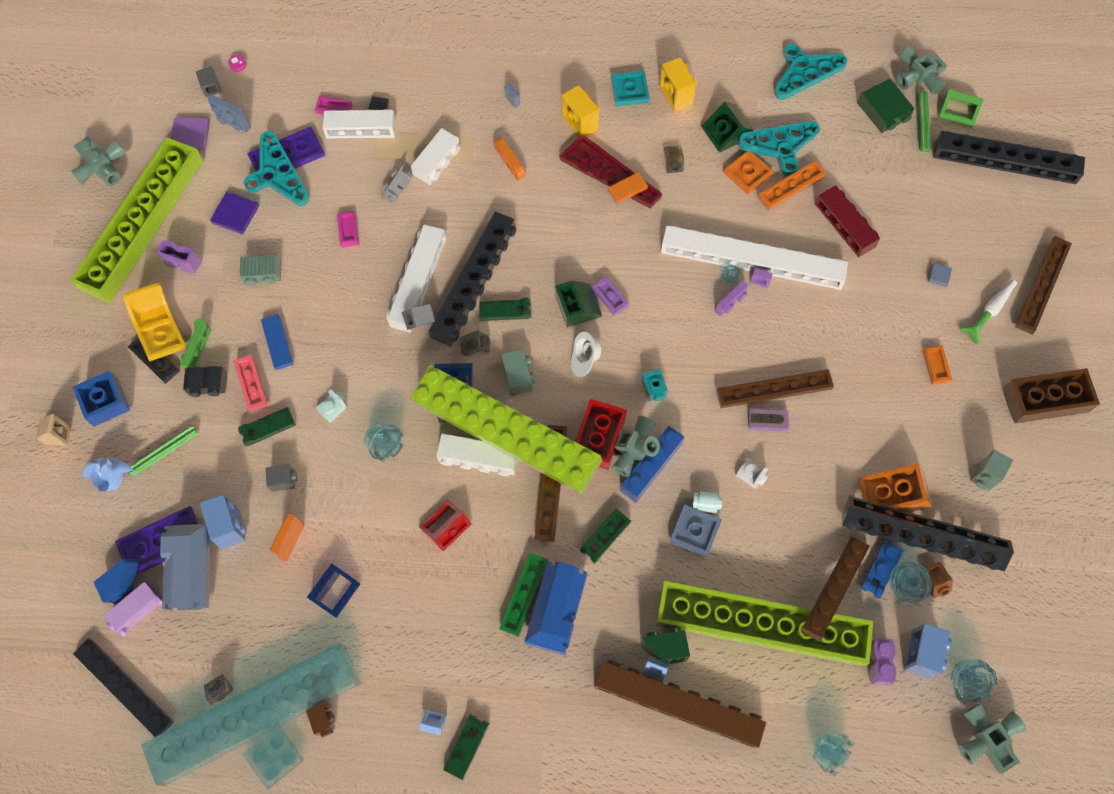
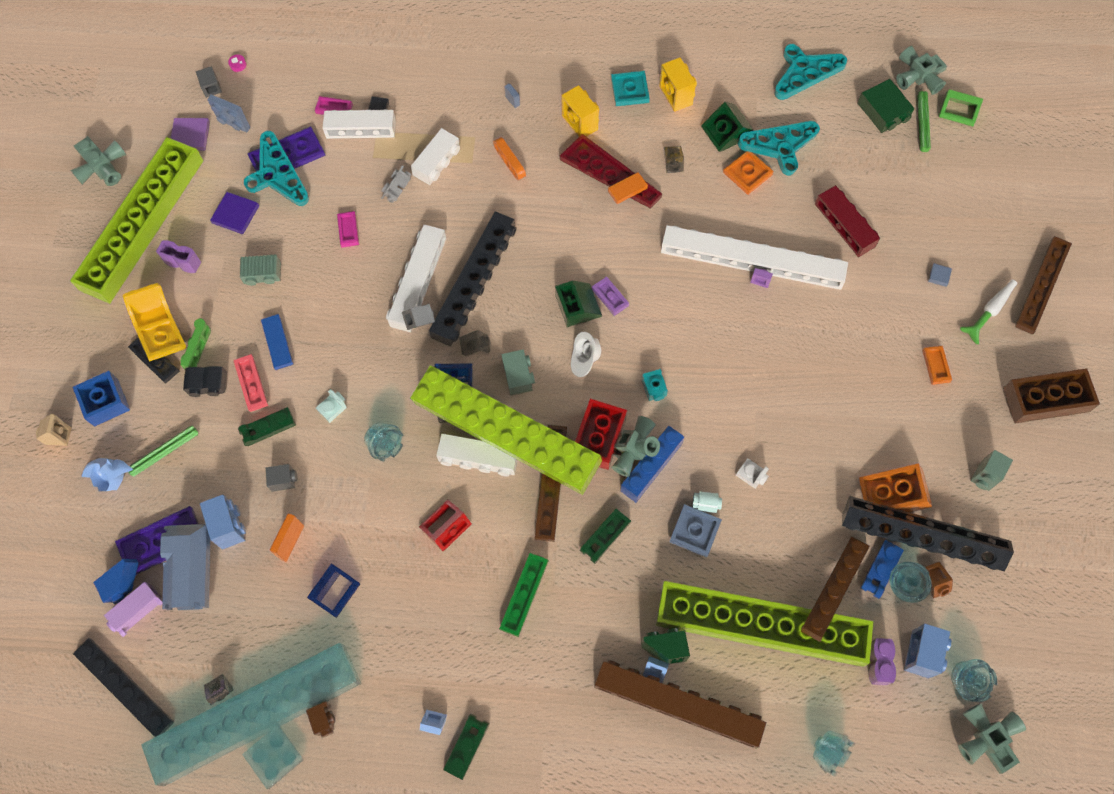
(504, 310): dark green plate -> none
(556, 608): blue brick -> none
(729, 300): medium lavender plate -> none
(730, 274): clear light blue tile -> none
(768, 419): tile -> none
(774, 388): reddish brown plate -> none
(791, 185): orange plate -> none
(1009, 157): black brick -> none

